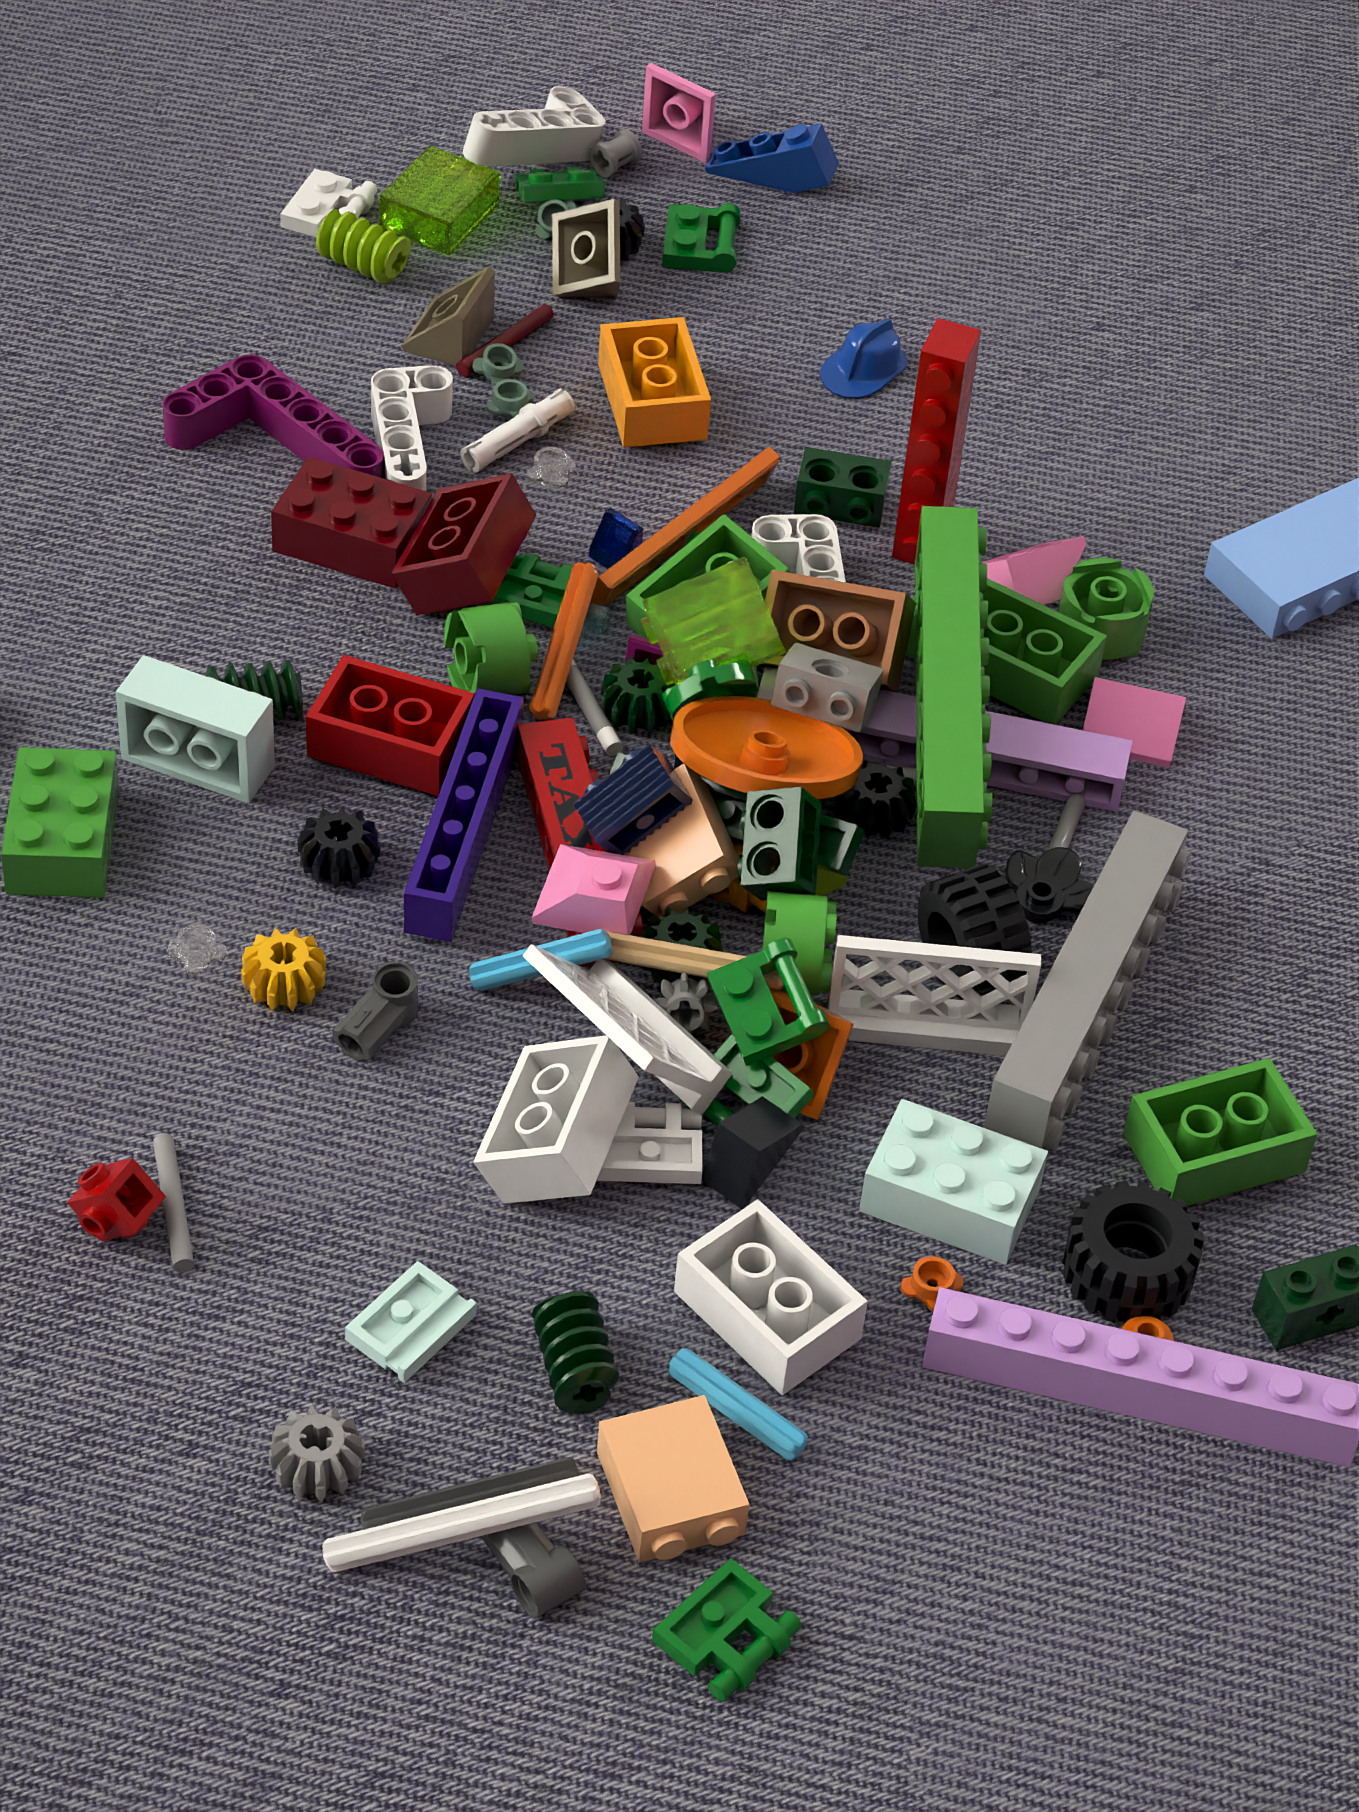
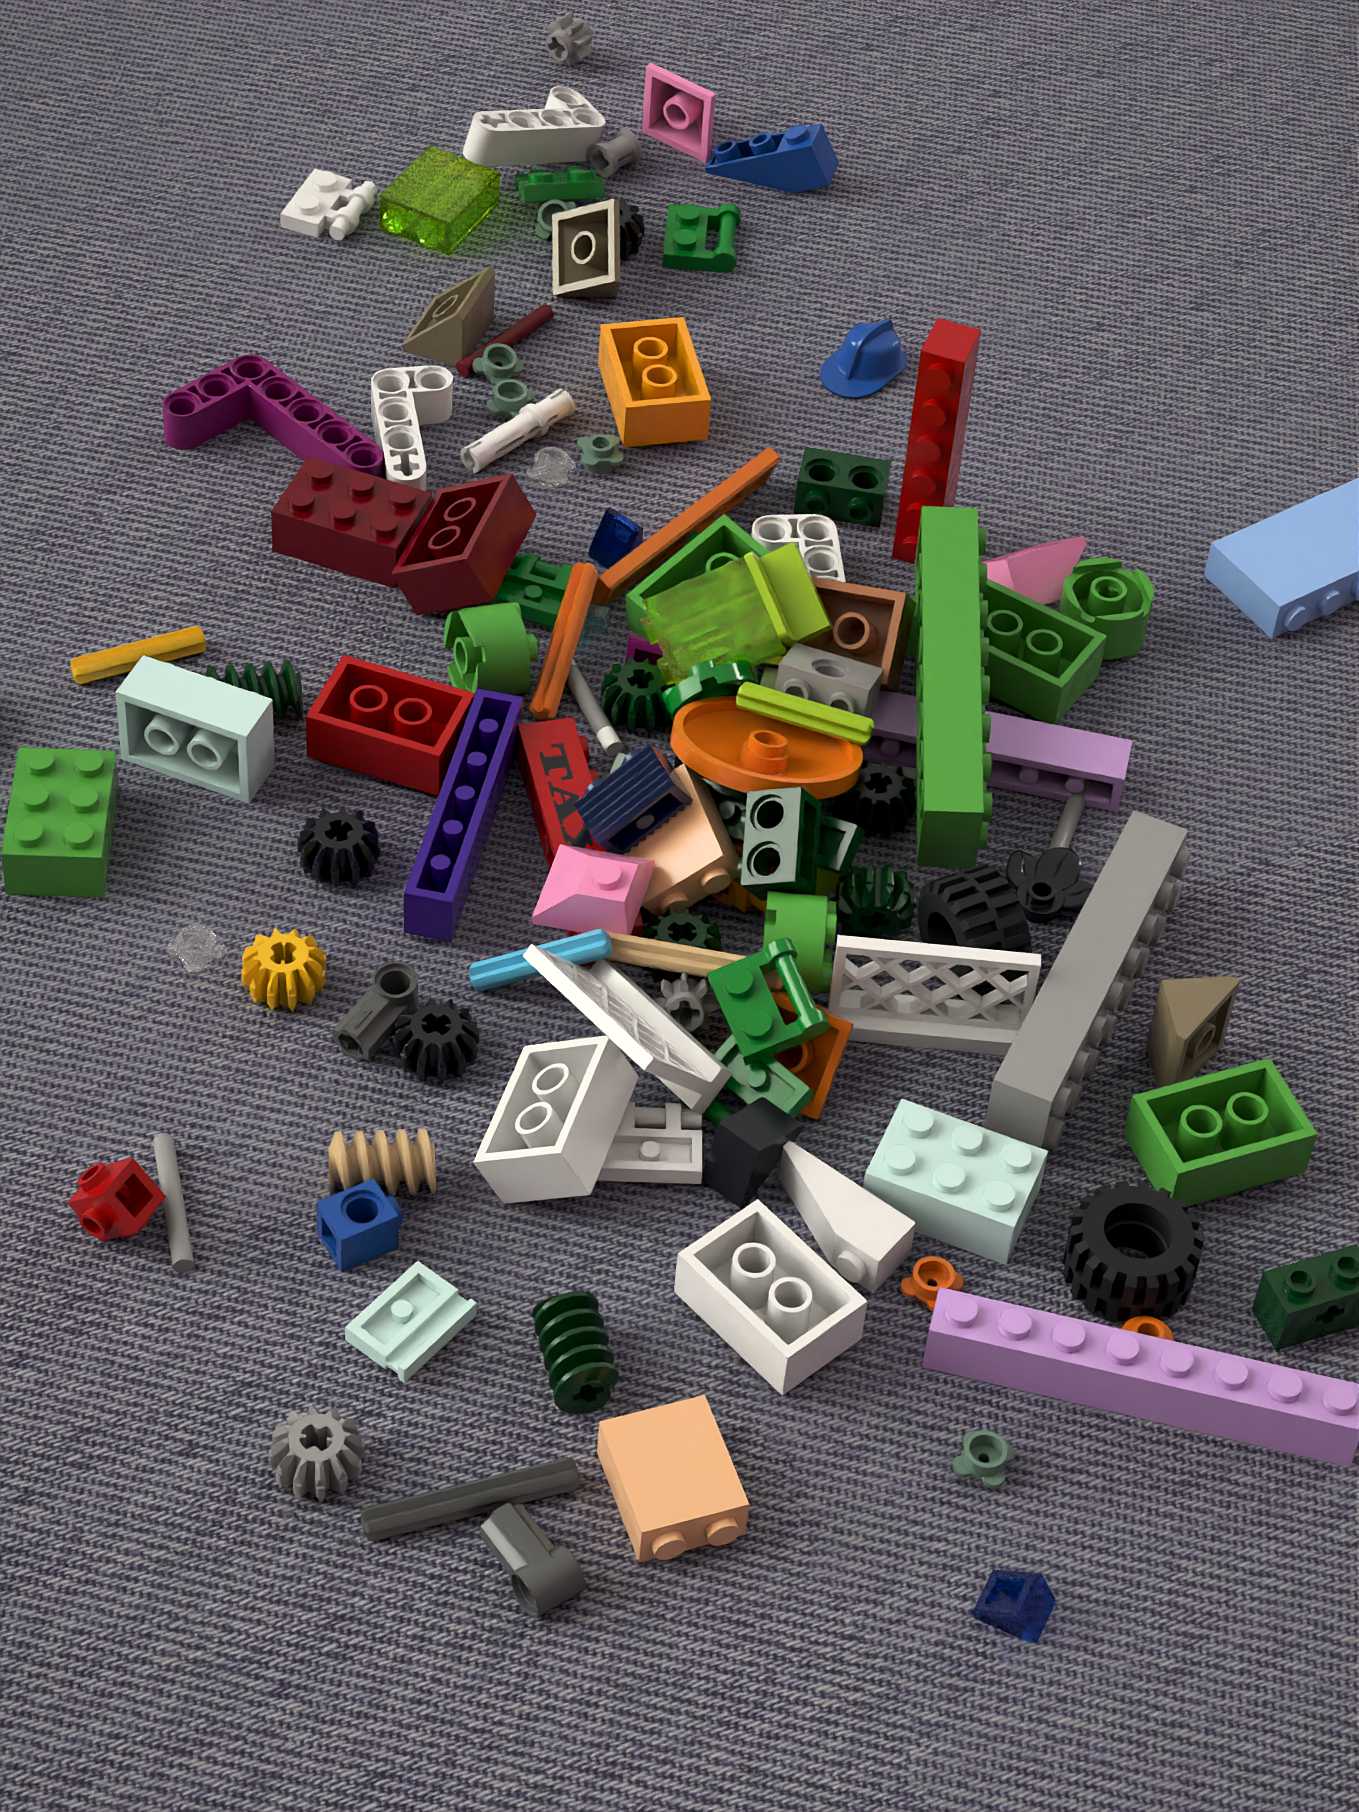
(125, 657): none -> yellow axle
(359, 1224): none -> blue brick
(362, 246): lime piece -> none
(382, 1161): none -> tan piece
(436, 1040): none -> black gear
(461, 1522): white axle -> none
(569, 39): none -> light grey gear
(600, 453): none -> sand green plate
(714, 1617): green plate -> none
(738, 1404): medium azure axle -> none
(789, 594): none -> lime panel
(805, 713): none -> lime axle
(851, 1225): none -> white slope
(875, 901): none -> dark green gear
(988, 1446): none -> sand green plate
(1015, 1603): none -> clear blue slope
(1137, 715): bright pink slope -> none
(1188, 1025): none -> dark tan slope

